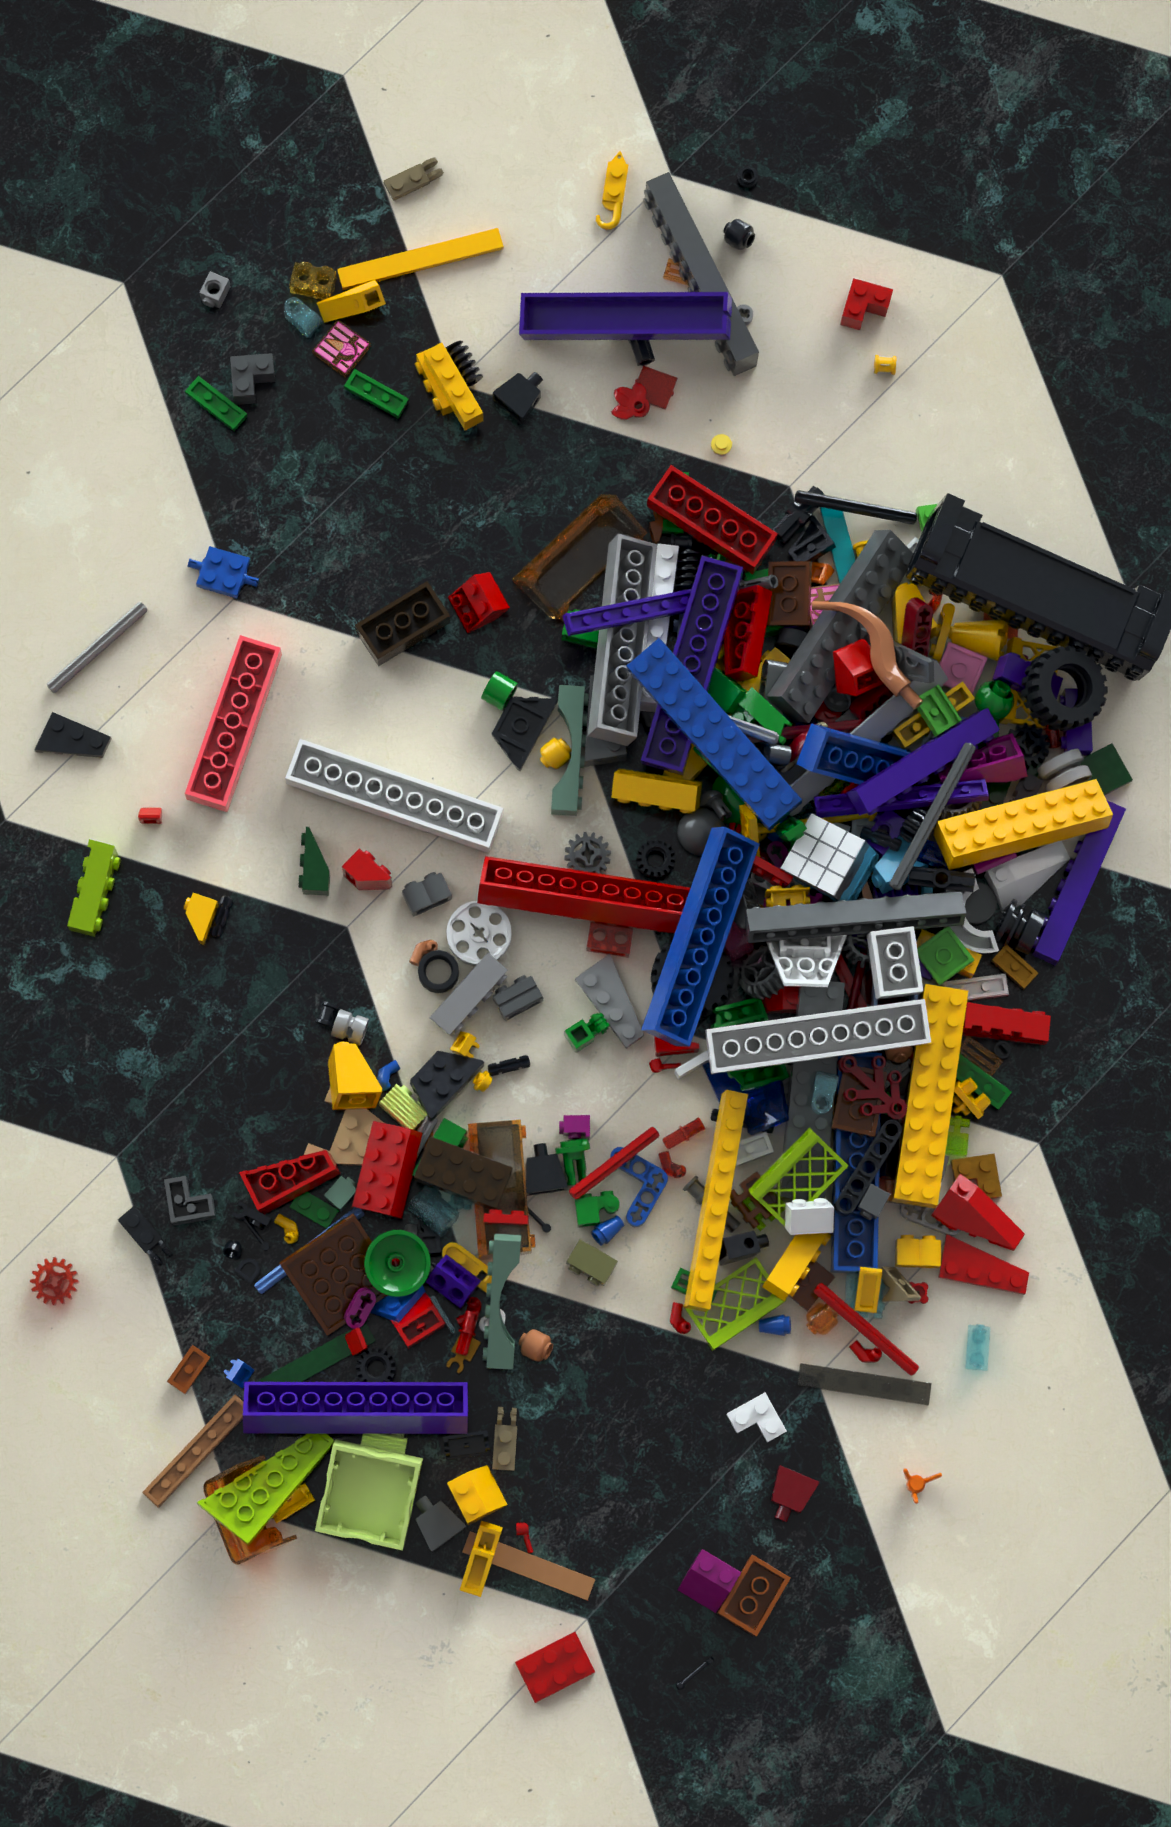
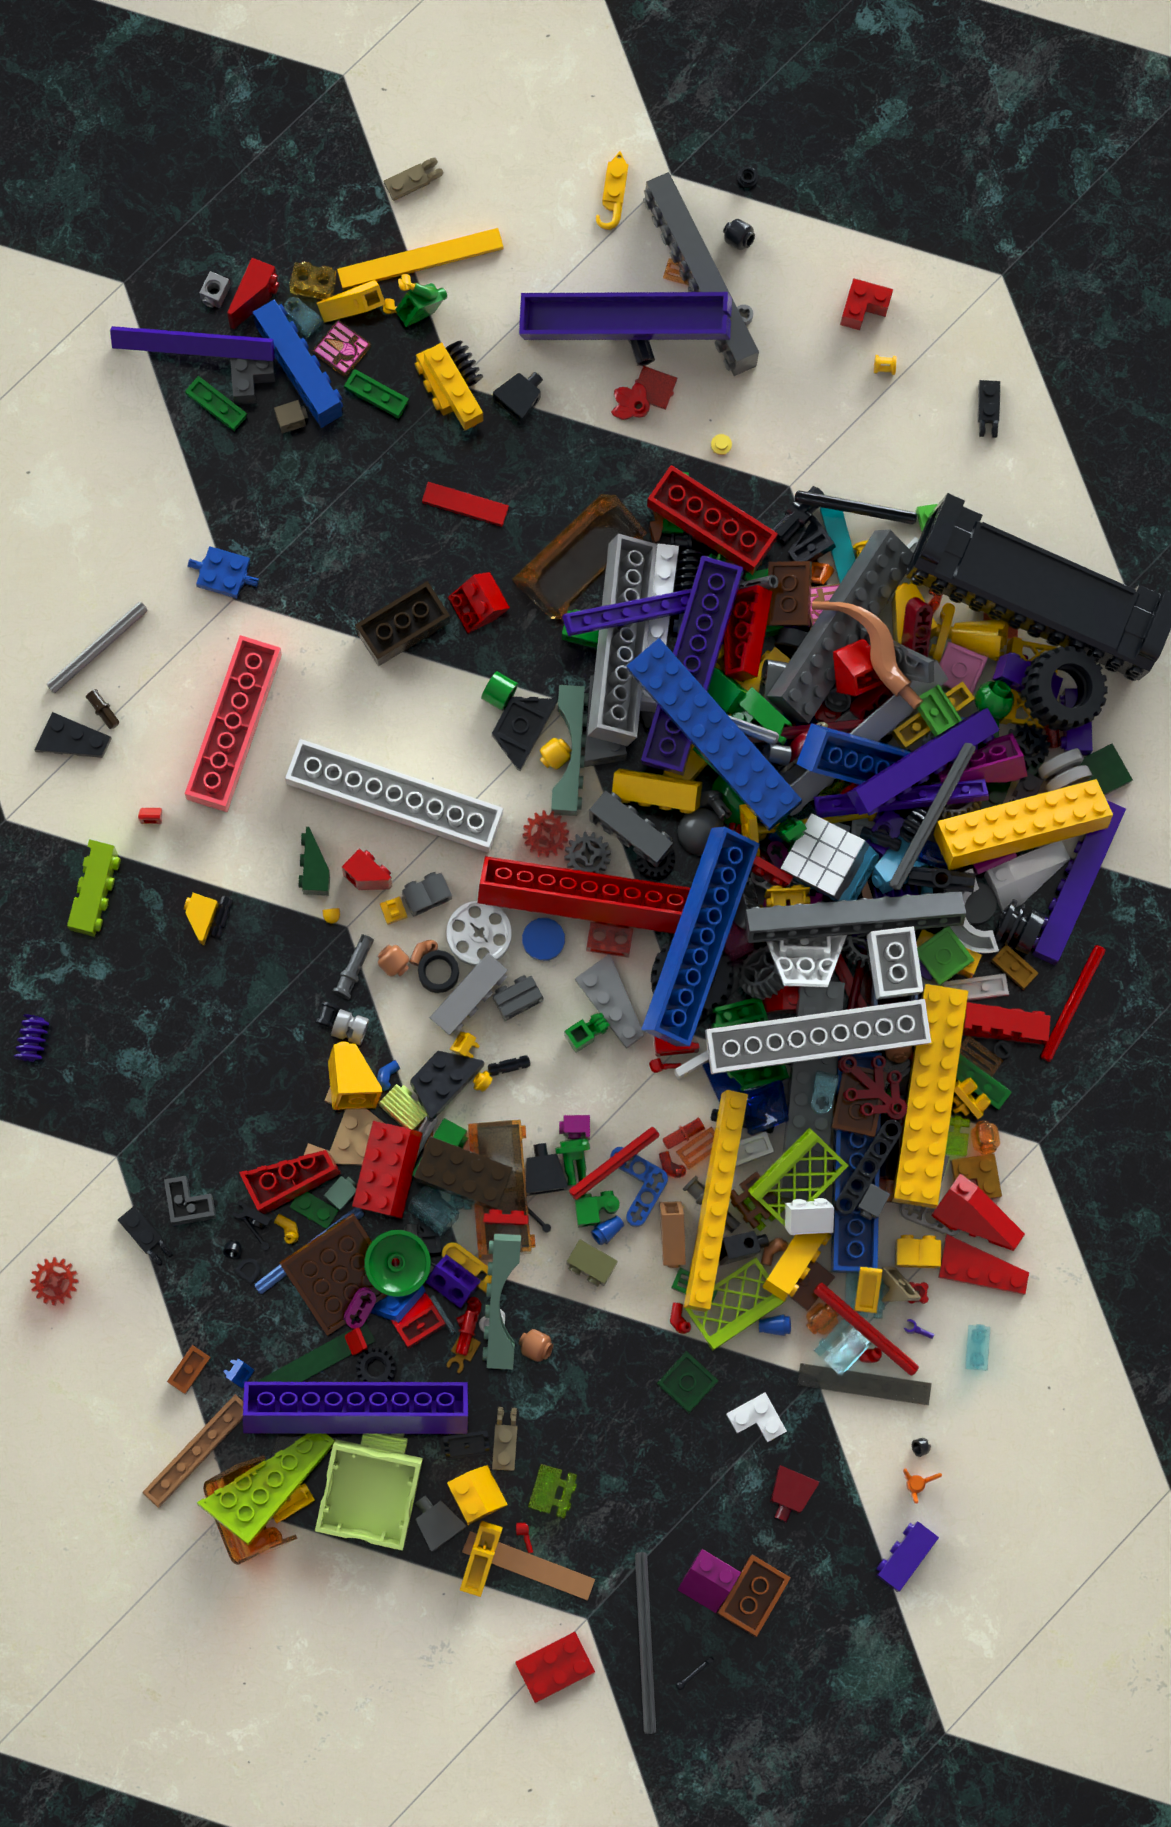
(30, 1043): none -> dark purple piece
(102, 709): none -> dark brown axle
(192, 343): none -> dark purple tile
(253, 292): none -> red slope
(290, 416): none -> dark tan brick
(298, 363): none -> blue brick
(331, 915): none -> yellow hinge
(350, 974): none -> dark grey pin
(393, 910): none -> yellow tile
(393, 960): none -> nougat head
(417, 303): none -> green torso
(465, 504): none -> red tile
(537, 837): none -> clear red gear
(543, 939): none -> blue tile
(545, 1490): none -> clear neon green plate
(630, 828): none -> dark grey wedge
(645, 1643): none -> dark grey axle
(672, 1234): none -> medium nougat slope
(685, 1158): none -> clear orange tile
(687, 1382): none -> dark green tile
(775, 1246): none -> nougat arm
(846, 1351): none -> clear light blue plate
(906, 1555): none -> dark purple brick
(916, 1329): none -> dark purple hand
(920, 1446): none -> black hinge
(985, 1137): none -> clear orange head
(988, 406): none -> black hinge
(1072, 1003): none -> red axle

